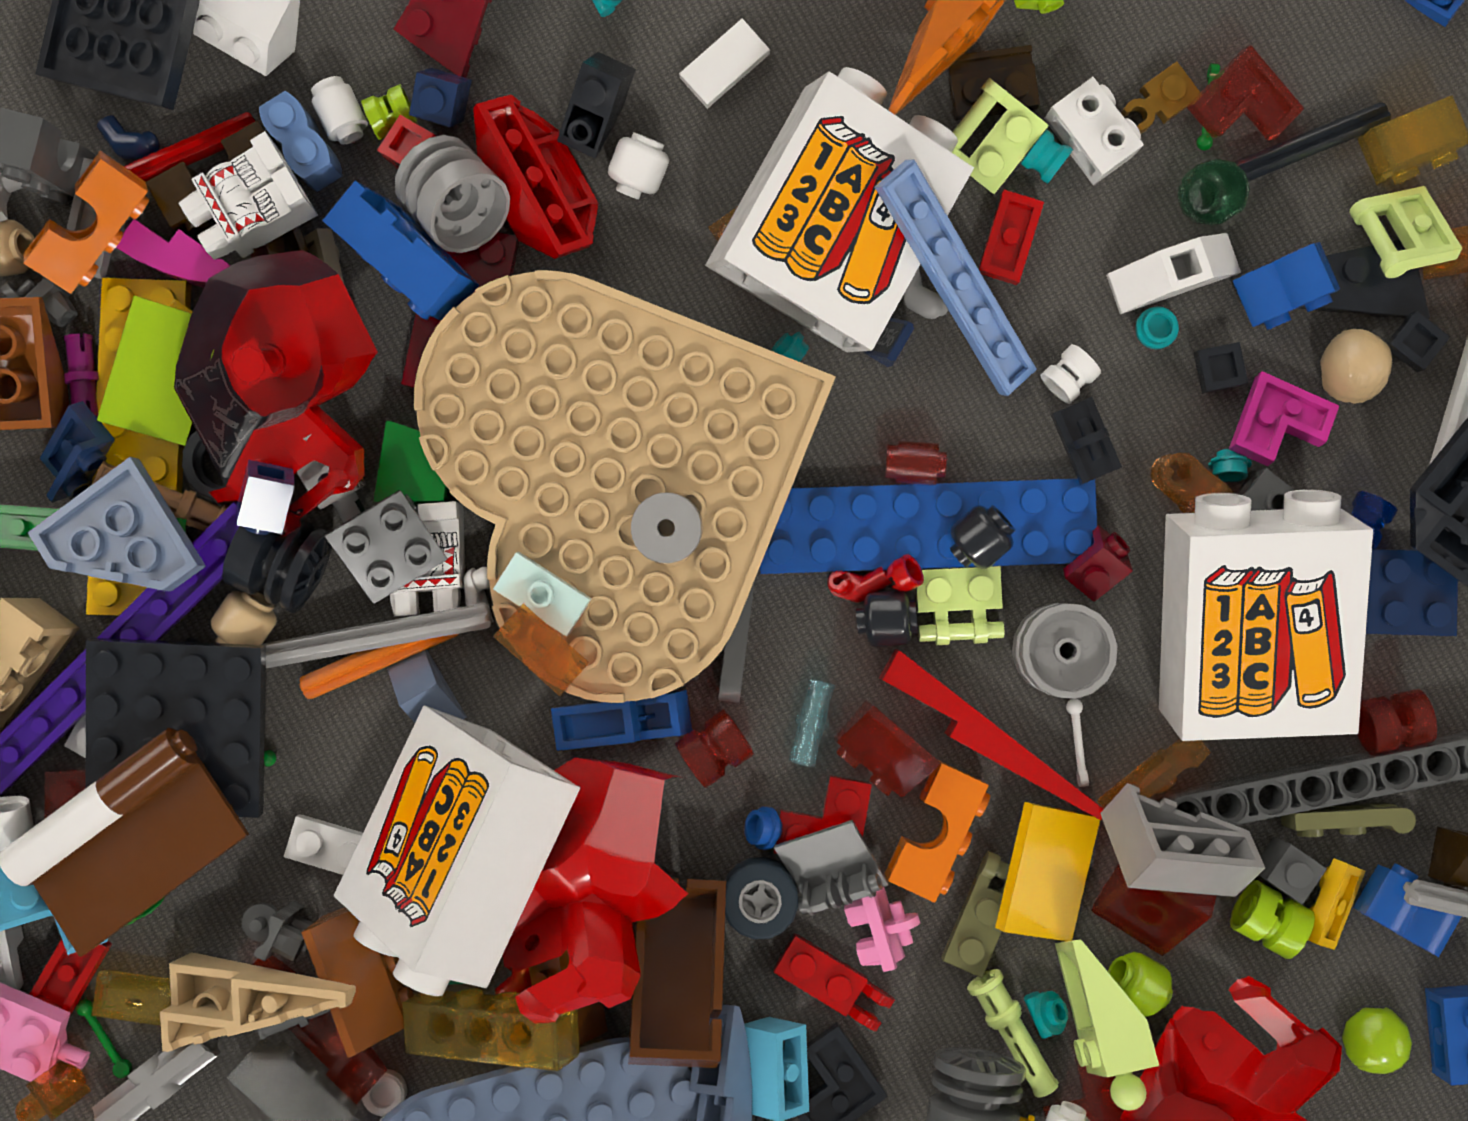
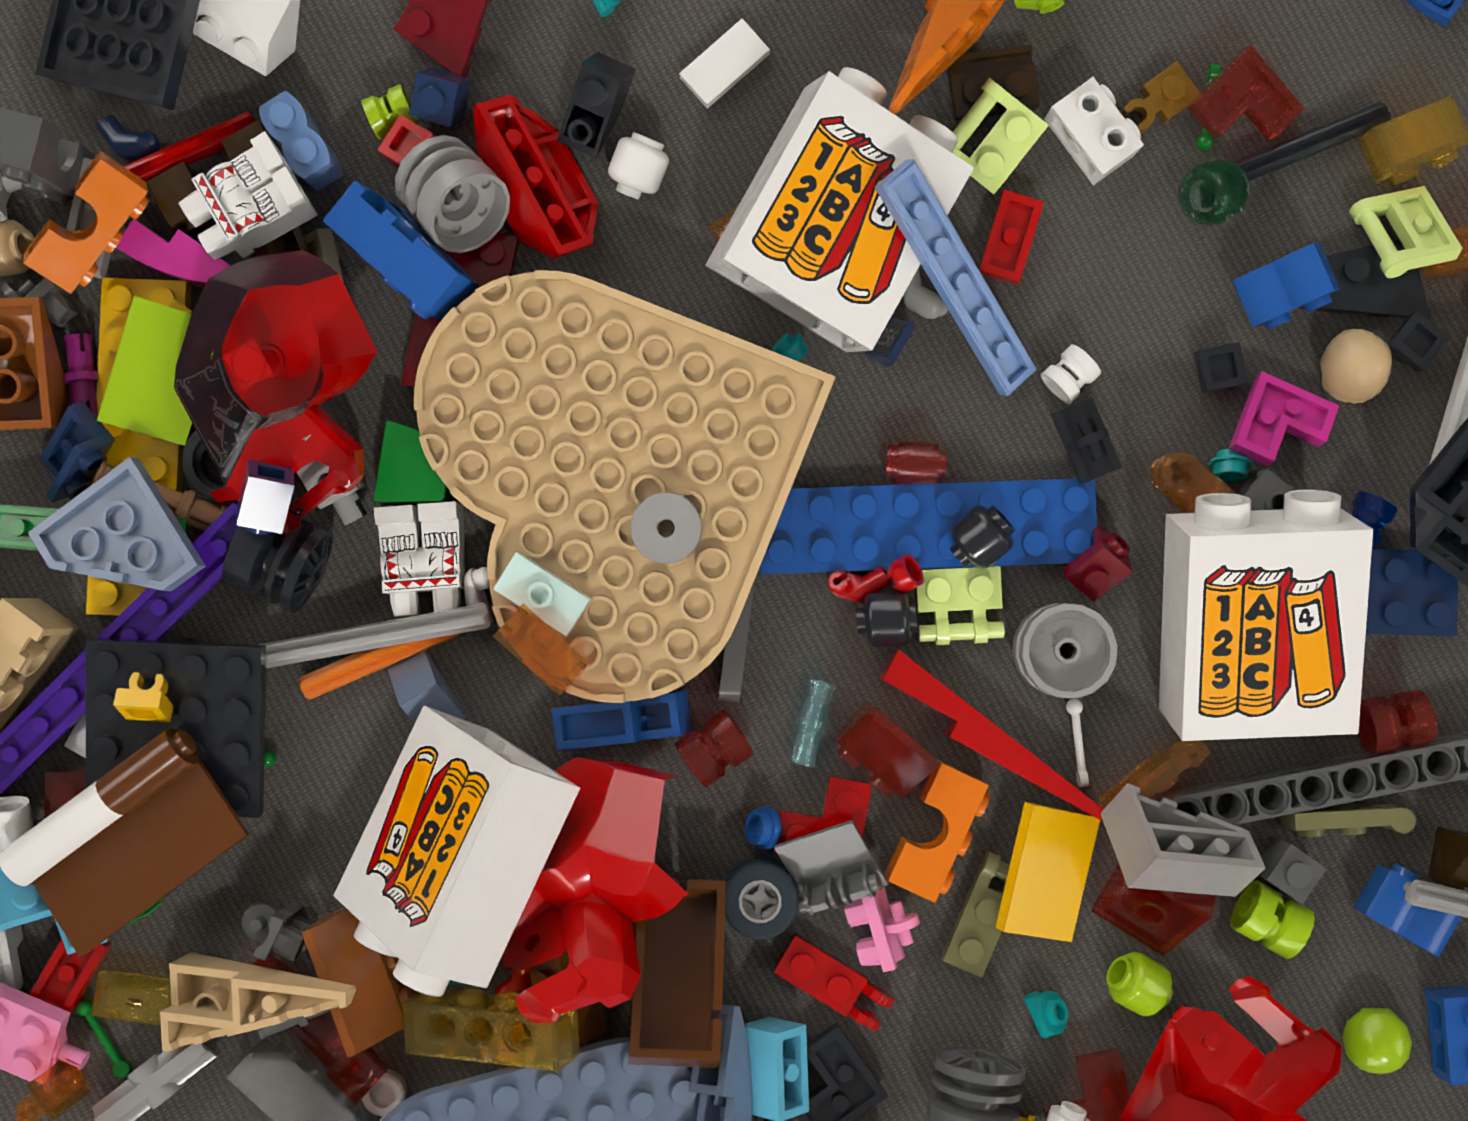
(144, 704): none -> yellow tile
(243, 619): tan head -> none
(321, 844): white hinge -> none
(338, 110): white brick -> none
(386, 546): hinge -> none
(1004, 1016): yellowish green pin -> none
(1047, 156): teal wheel -> none
(1108, 1024): yellowish green slope -> none
(1156, 327): teal plate -> none
(1173, 271): white slope -> none
(1335, 900): yellow plate -> none

